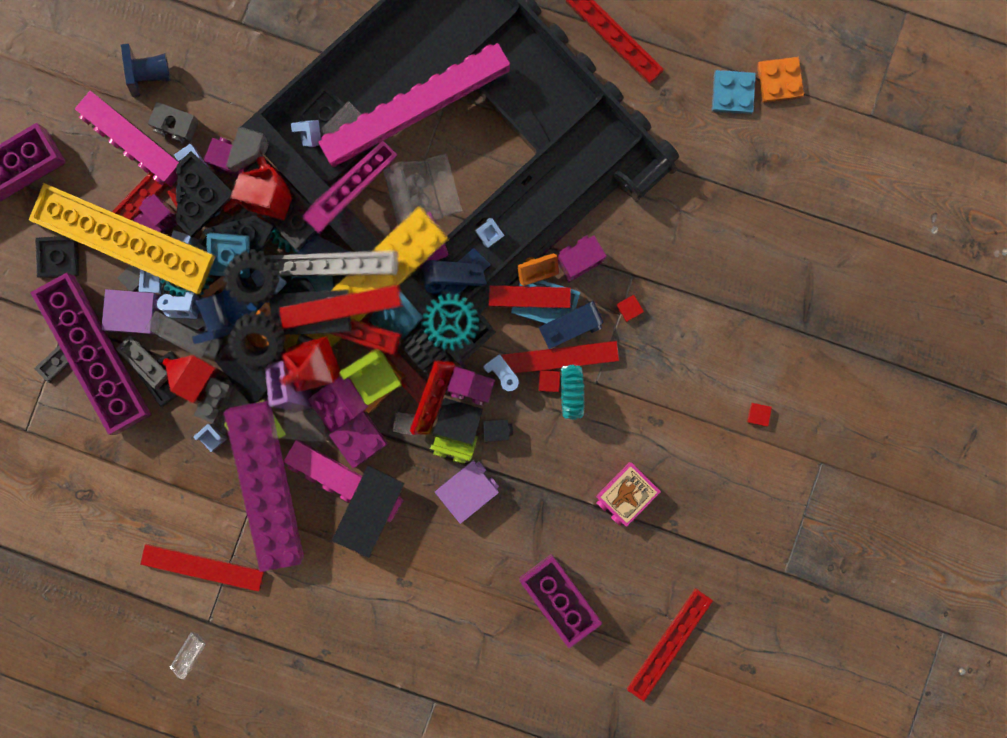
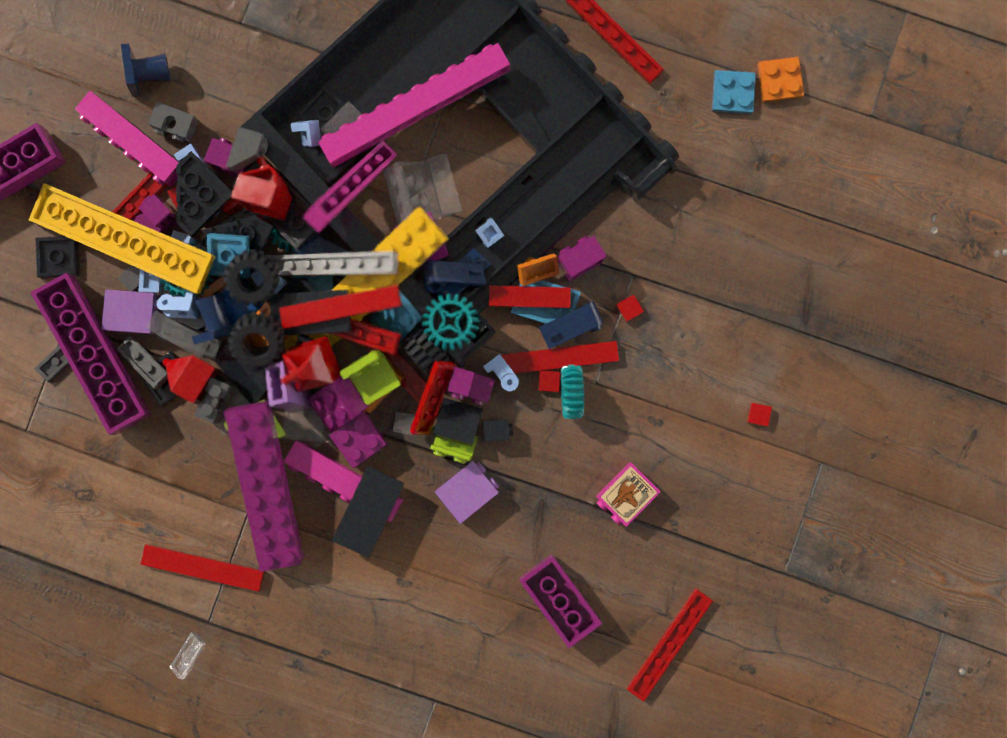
(210, 437): light blue panel -> none

